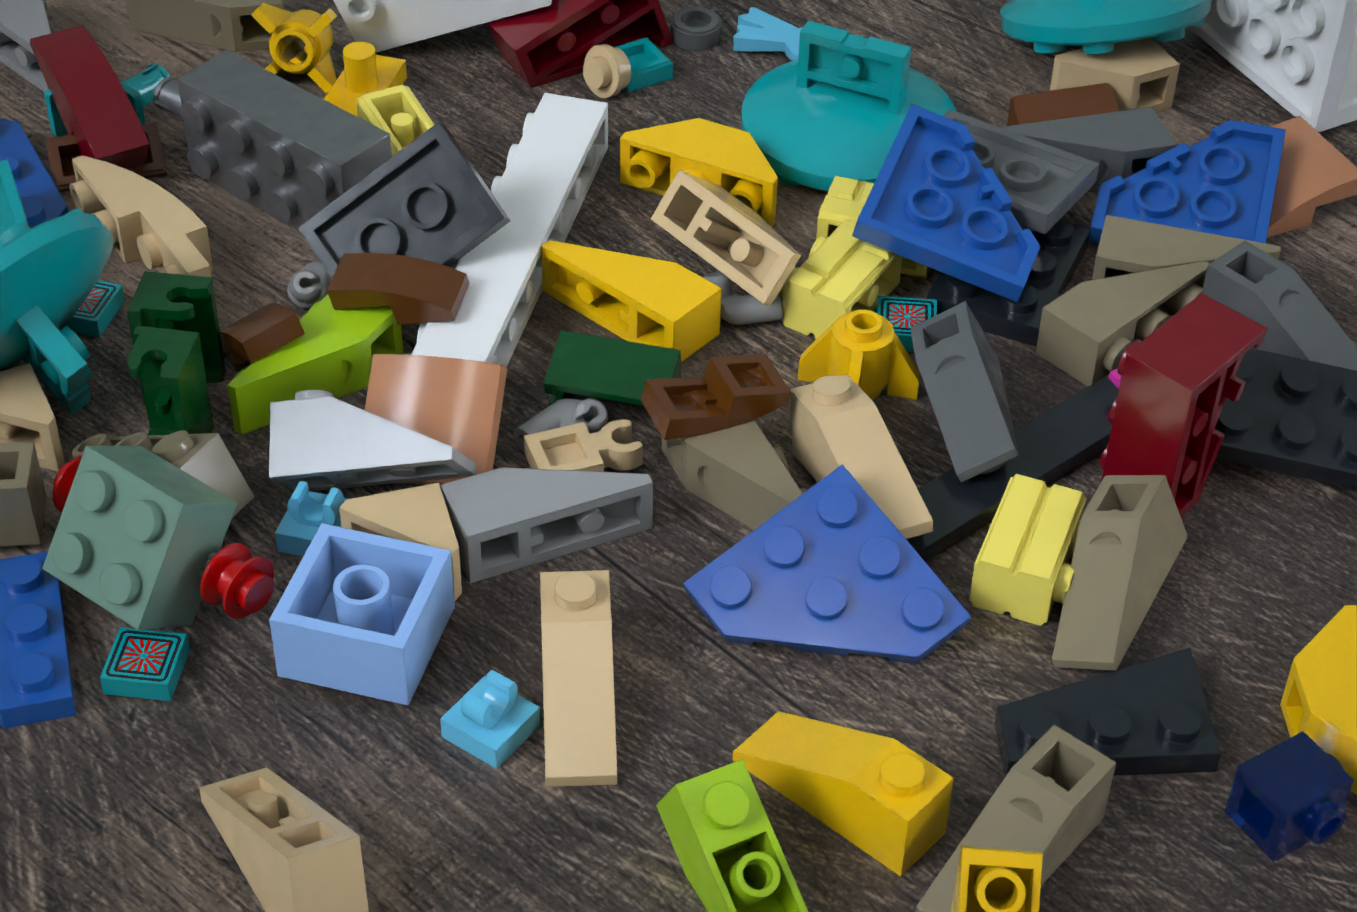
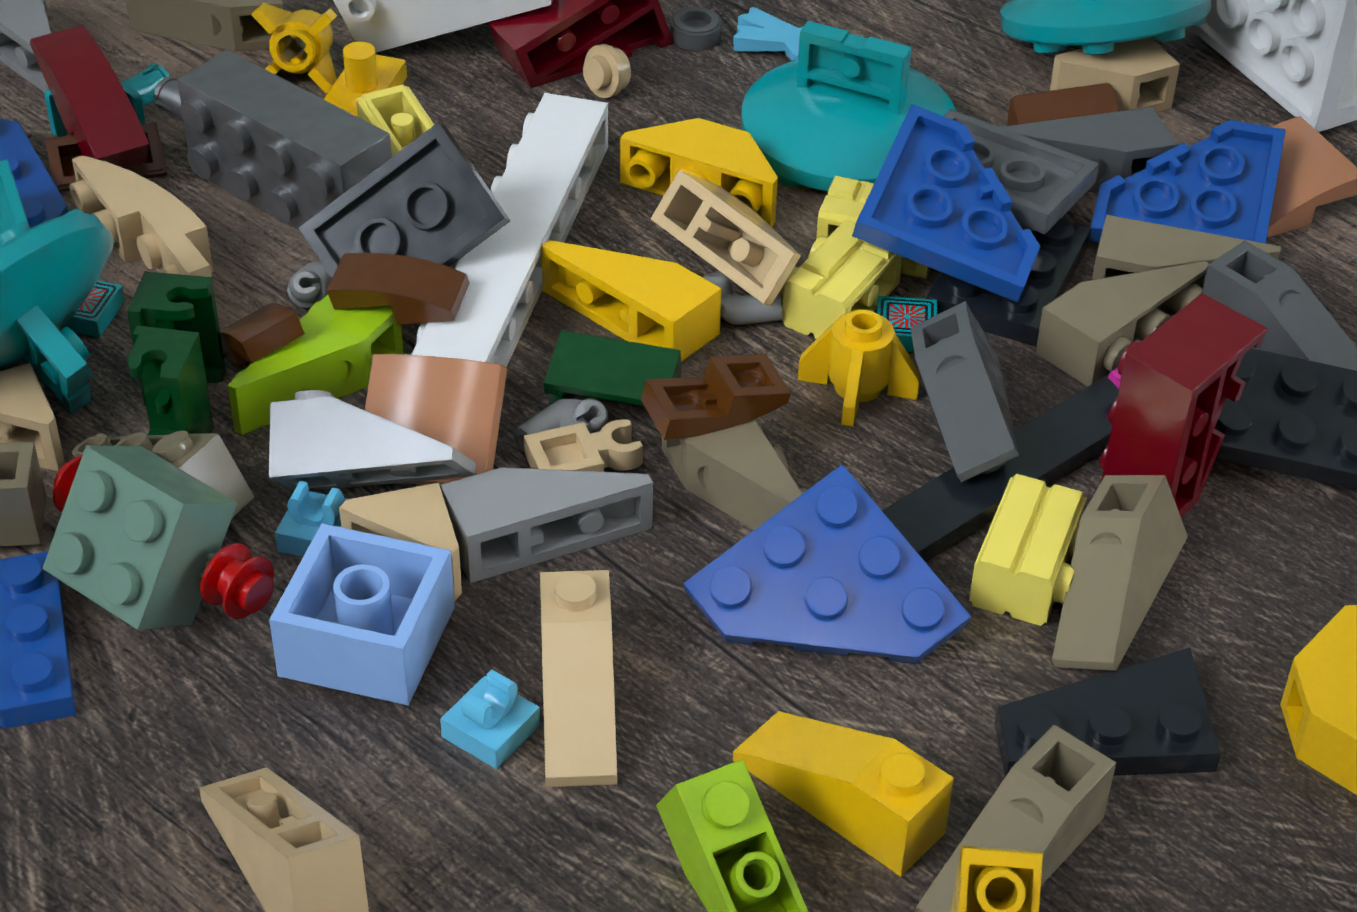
(145, 664): teal tile -> none
(647, 64): teal tile -> none
(841, 425): tan slope -> none
(1289, 796): clear blue brick -> none

